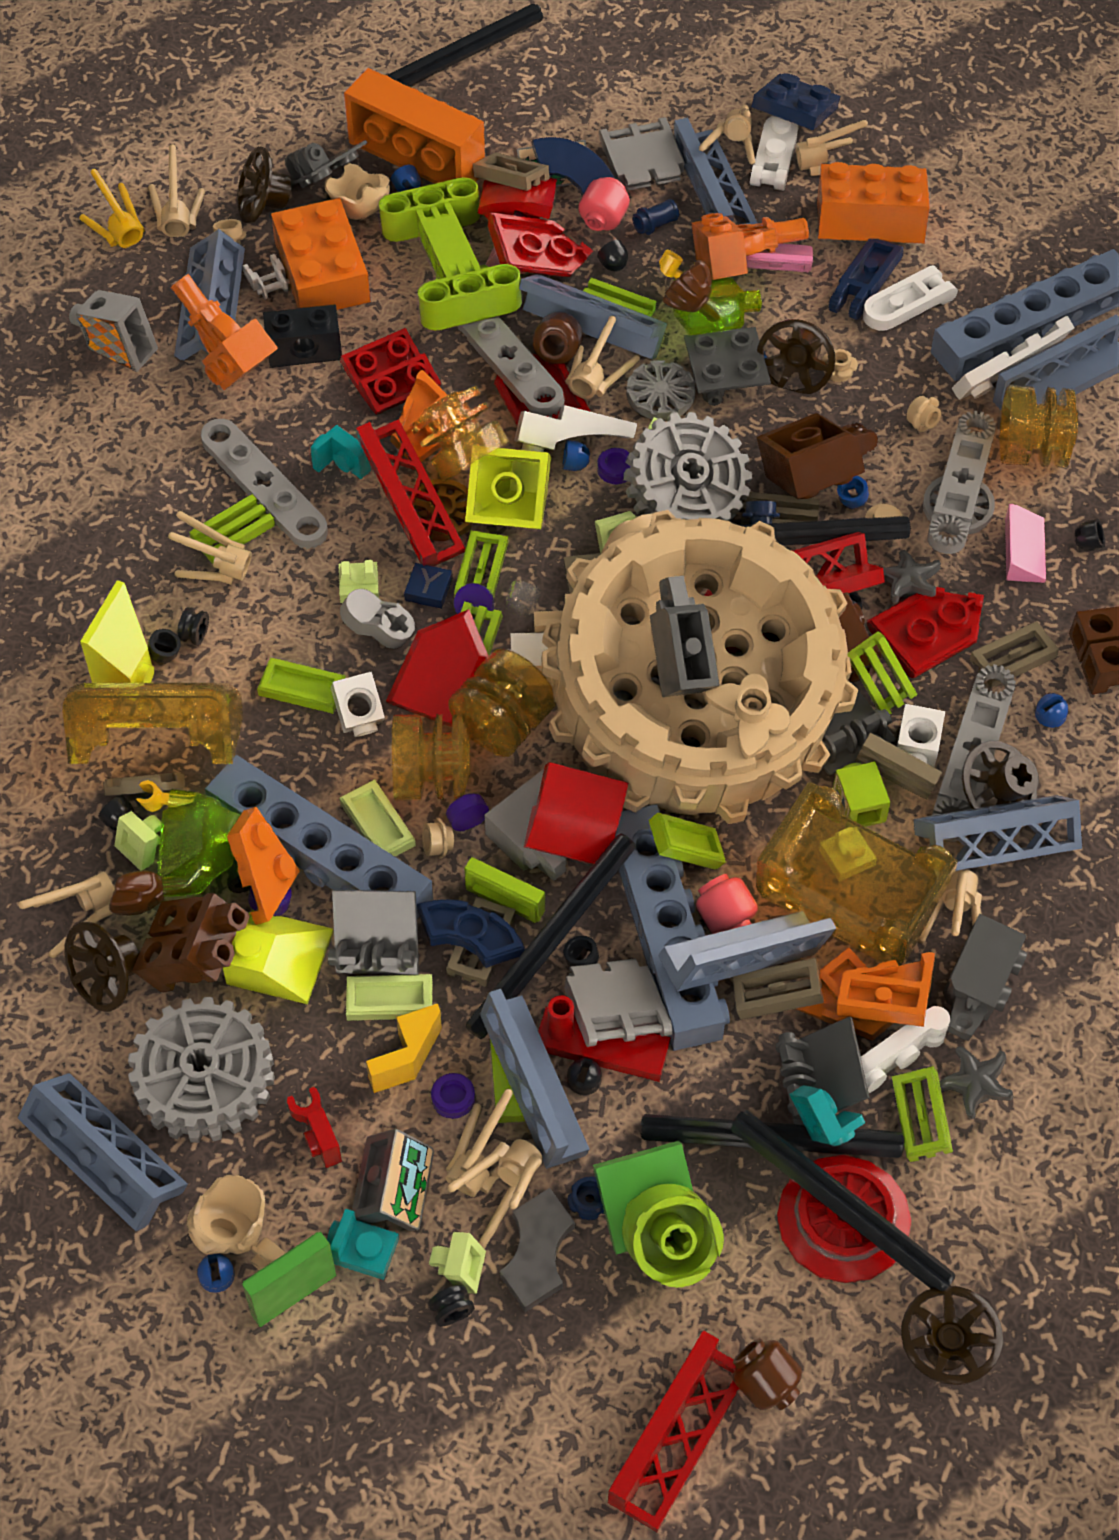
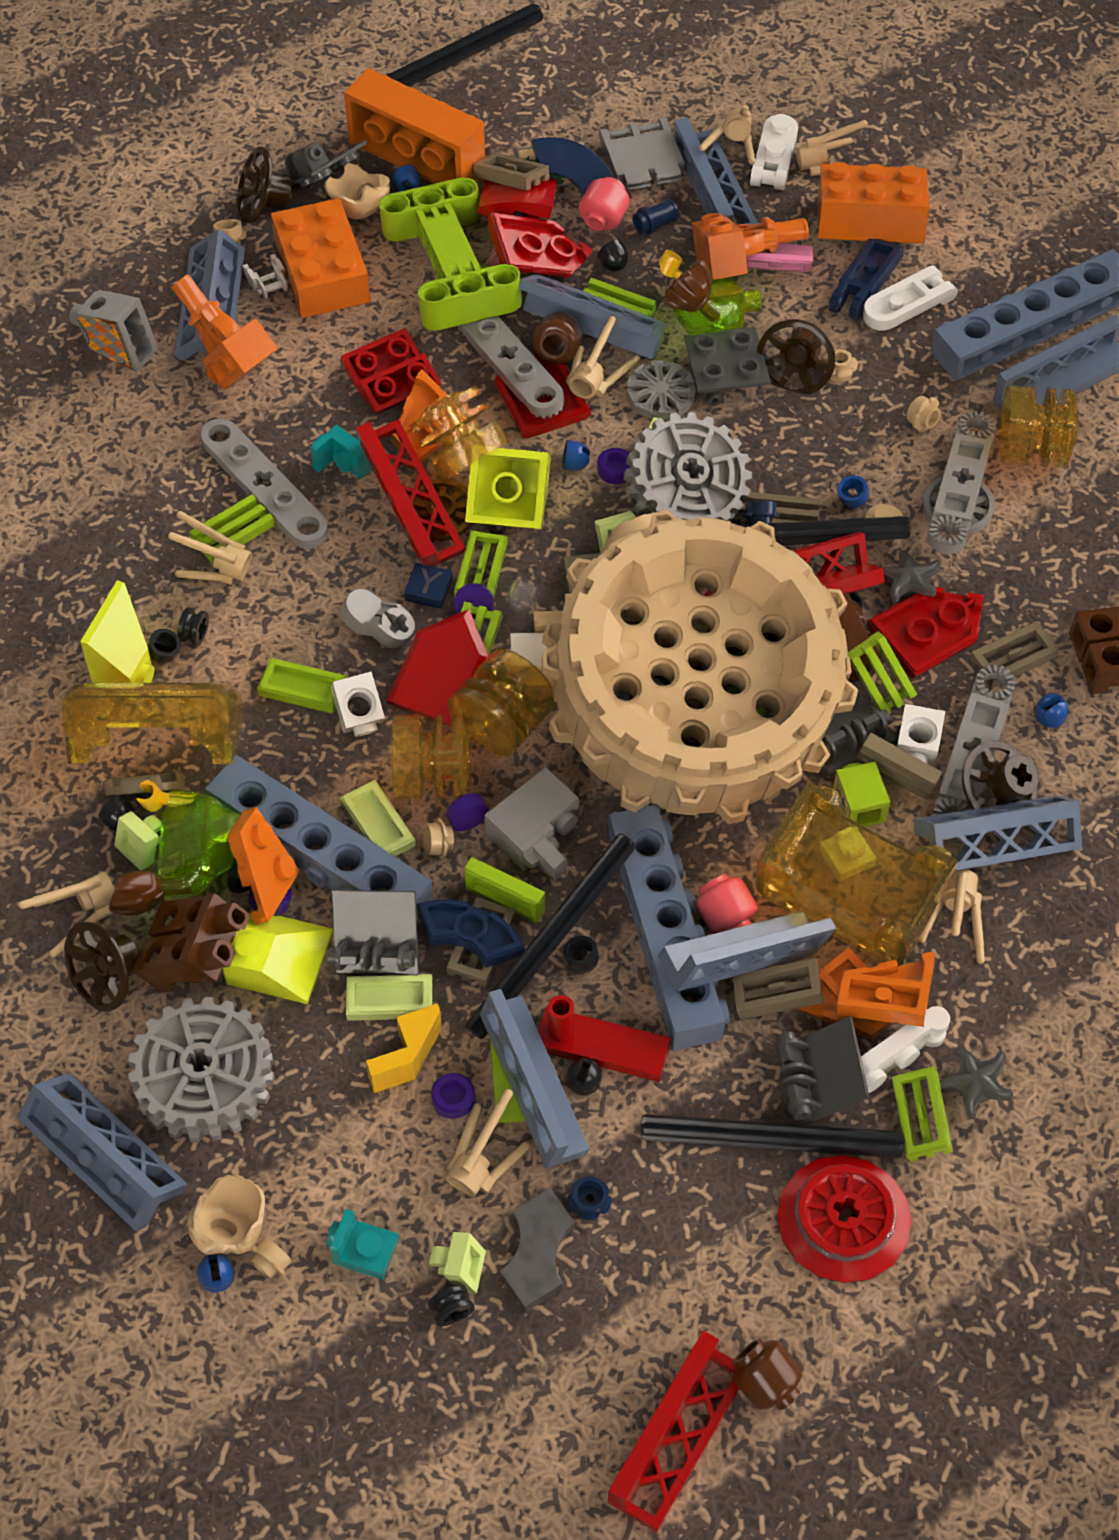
(123, 227): yellow plant -> none
(175, 217): tan plant -> none
(289, 1278): bright green tile -> none
(303, 335): black brick -> none
(320, 1137): red plate -> none
(358, 576): yellowish green tile -> none
(393, 1179): panel -> none
(516, 1169): tan plant -> none
(543, 432): white slope -> none
(575, 813): red slope -> none
(616, 1001): light grey plate -> none
(630, 1175): bright green tile -> none
(682, 641): dark grey hinge -> none
(687, 841): lime tile -> none
(695, 1243): lime brick -> none
(752, 710): tan animal -> none
(796, 101): dark blue plate -> none
(814, 454): reddish brown hinge -> none
(818, 1115): teal bracket -> none
(842, 1201): black axle -> none
(951, 1338): dark brown wheel -> none
(981, 378): white wing -> none
(981, 975): dark grey hinge -> none
(1024, 545): bright pink slope -> none
(1090, 535): black hinge -> none

